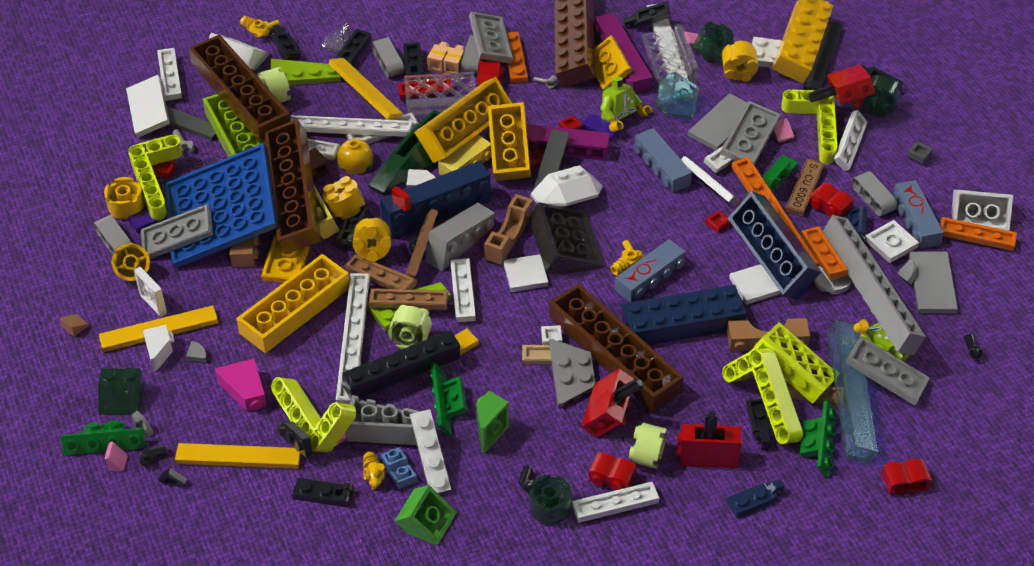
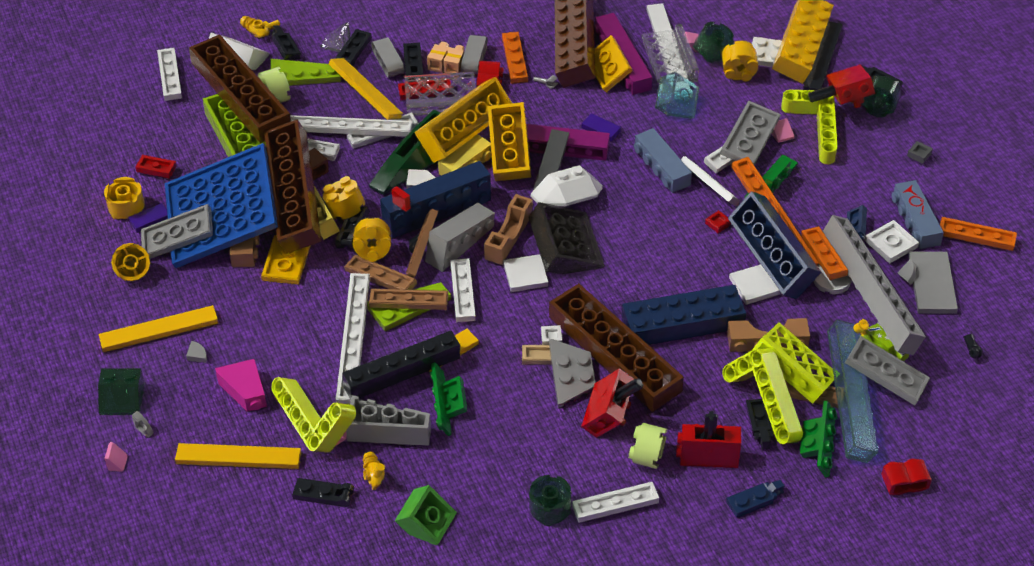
(73, 324): medium nougat slope -> none
(97, 437): green bracket -> none
(110, 233): light grey beam -> none
(142, 158): neon yellow beam -> none
(147, 106): white tile -> none
(150, 291): white tile -> none
(151, 454): black arm -> none
(158, 345): white slope -> none
(173, 477): black tile -> none
(184, 144): light grey bar -> none
(191, 124): dark grey tile -> none
(293, 303): yellow brick -> none
(296, 437): black hinge -> none
(355, 156): yellow cylinder -> none
(398, 468): medium blue slope -> none
(409, 326): yellowish green brick -> none
(430, 451): white plate -> none
(491, 37): light grey tile -> none
(491, 419): bright green slope -> none
(524, 479): black arm -> none
(535, 159): red tile -> none
(571, 123): red tile -> none
(612, 471): red brick -> none
(620, 102): lime torso -> none
(628, 258): yellow piece -> none
(648, 15): black hinge -> none
(650, 271): sand blue brick -> none
(718, 123): light grey tile -> none
(804, 187): medium nougat tile -> none
(831, 200): red brick -> none
(850, 140): white plate -> none
(874, 193): light grey beam -> none
(982, 208): white slope -> none

